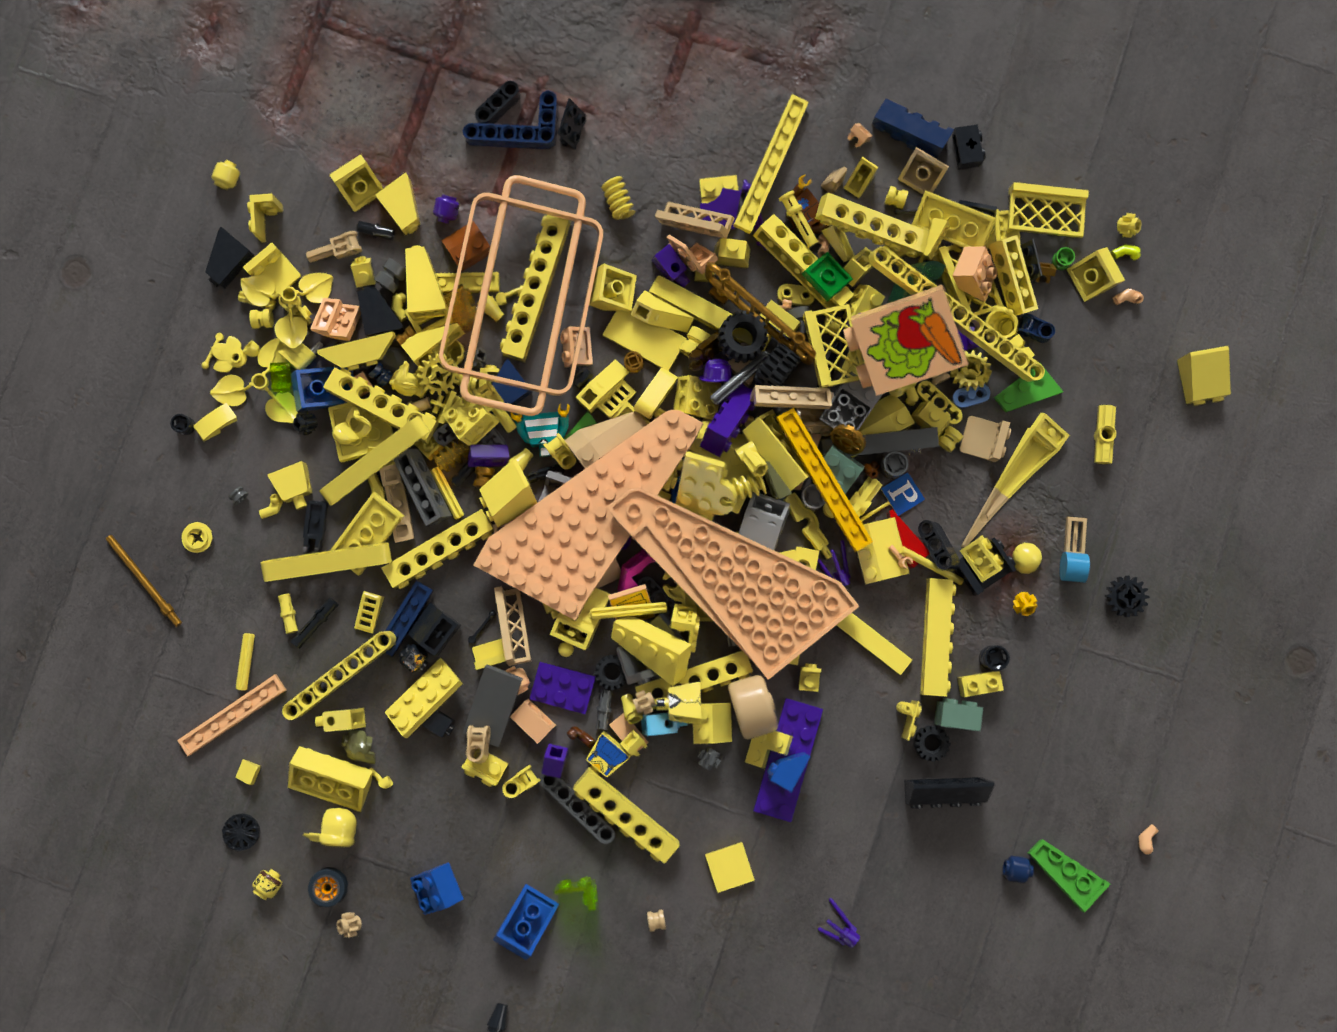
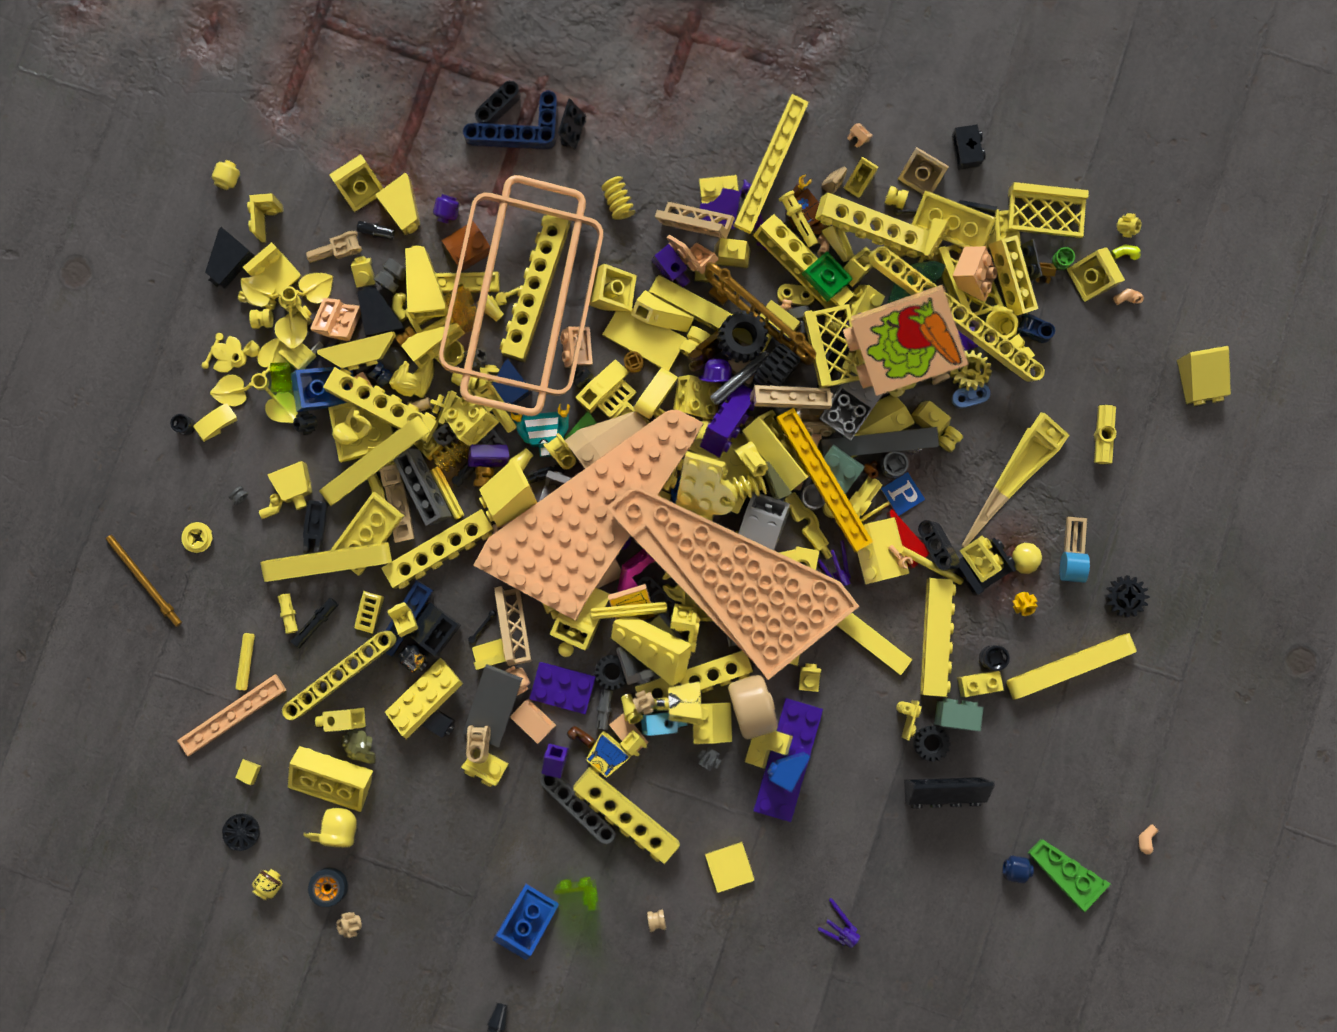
(384, 782): light yellow hand -> none
(403, 619): none -> light yellow bracket
(430, 377): light yellow gear -> none
(436, 889): blue slope -> none
(521, 781): light yellow piece -> none
(846, 438): pearl gold wheel -> none
(911, 128): dark blue wedge -> none
(912, 396): light yellow arm -> none
(924, 397): light yellow beam -> none
(985, 438): tan bracket -> none
(1024, 393): bright green wing -> none
(1071, 666): none -> light yellow beam

